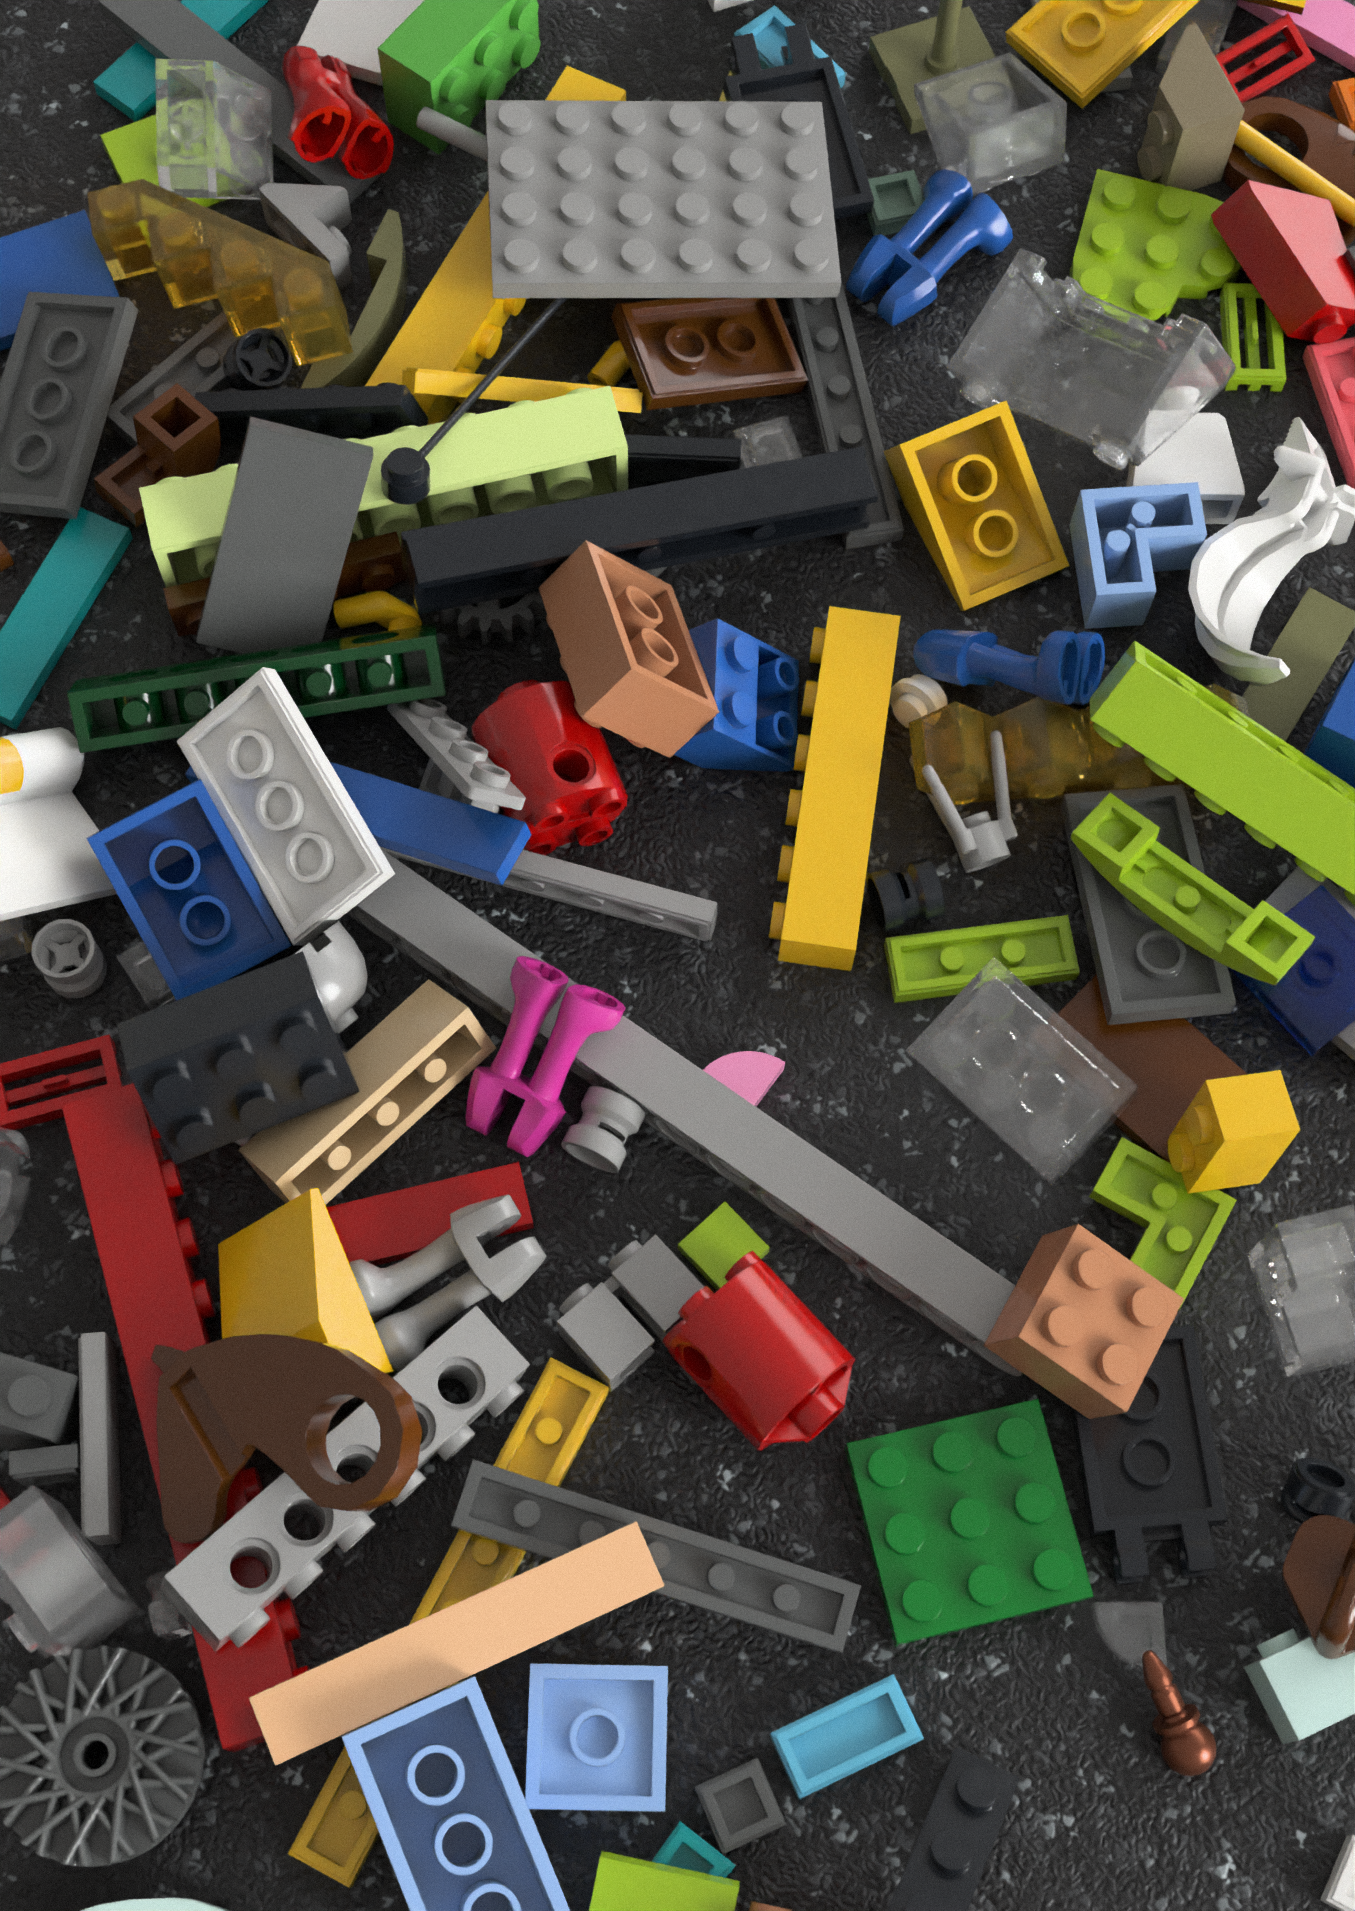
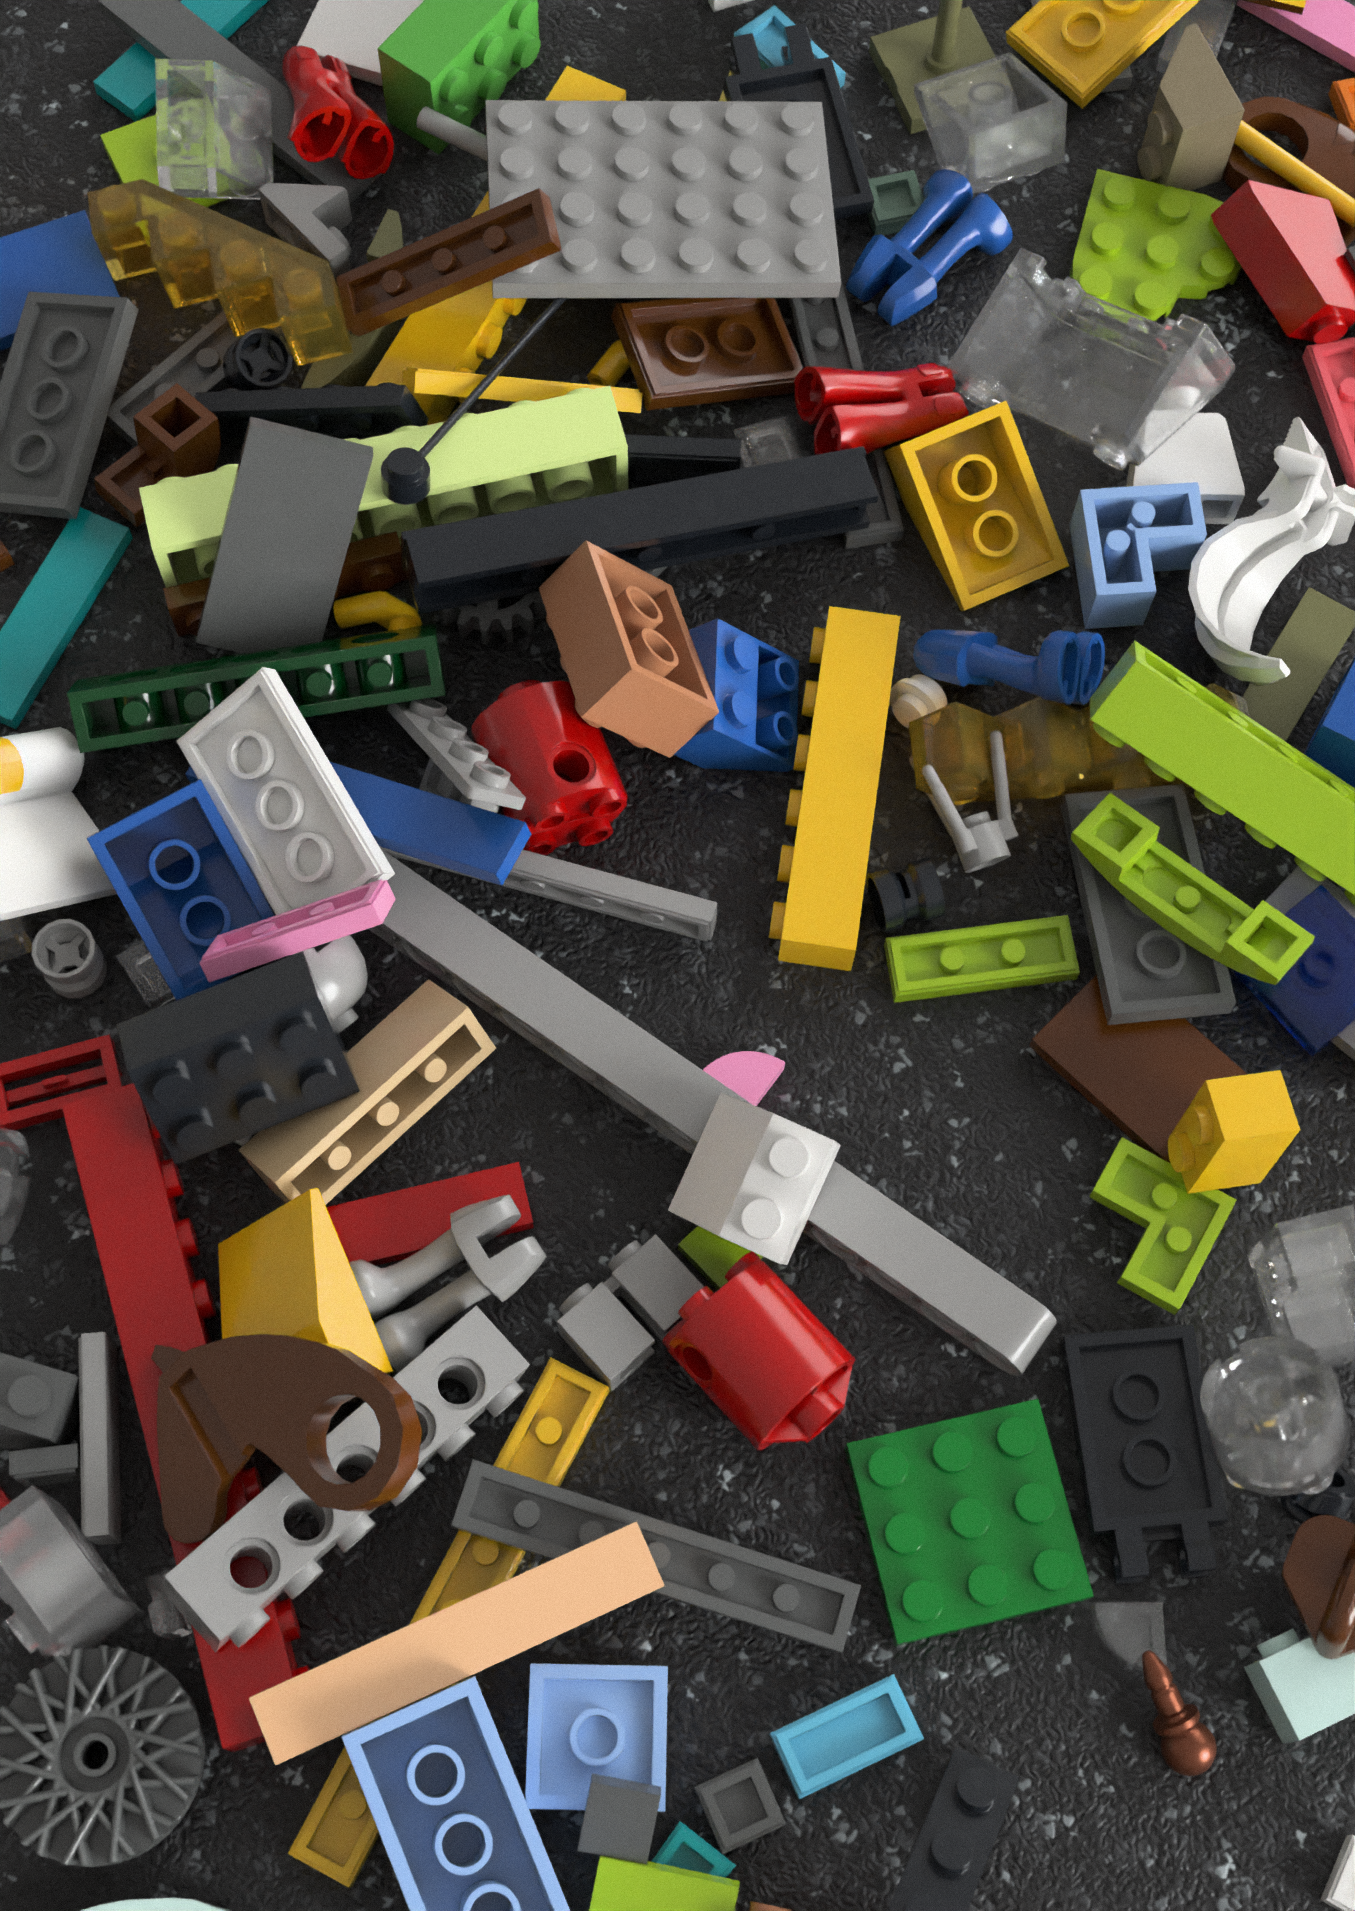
(298, 930): none -> bright pink tile
(449, 262): none -> reddish brown plate
(580, 1014): dark pink piece -> none
(603, 1129): light grey wheel -> none
(619, 1818): none -> dark grey tile
(754, 1178): none -> white slope
(875, 406): none -> red piece
(1023, 1071): clear brick -> none
(1084, 1322): nougat brick -> none
(1252, 374): lime tile -> none
(1275, 1417): none -> clear brick
(1293, 43): red tile -> none

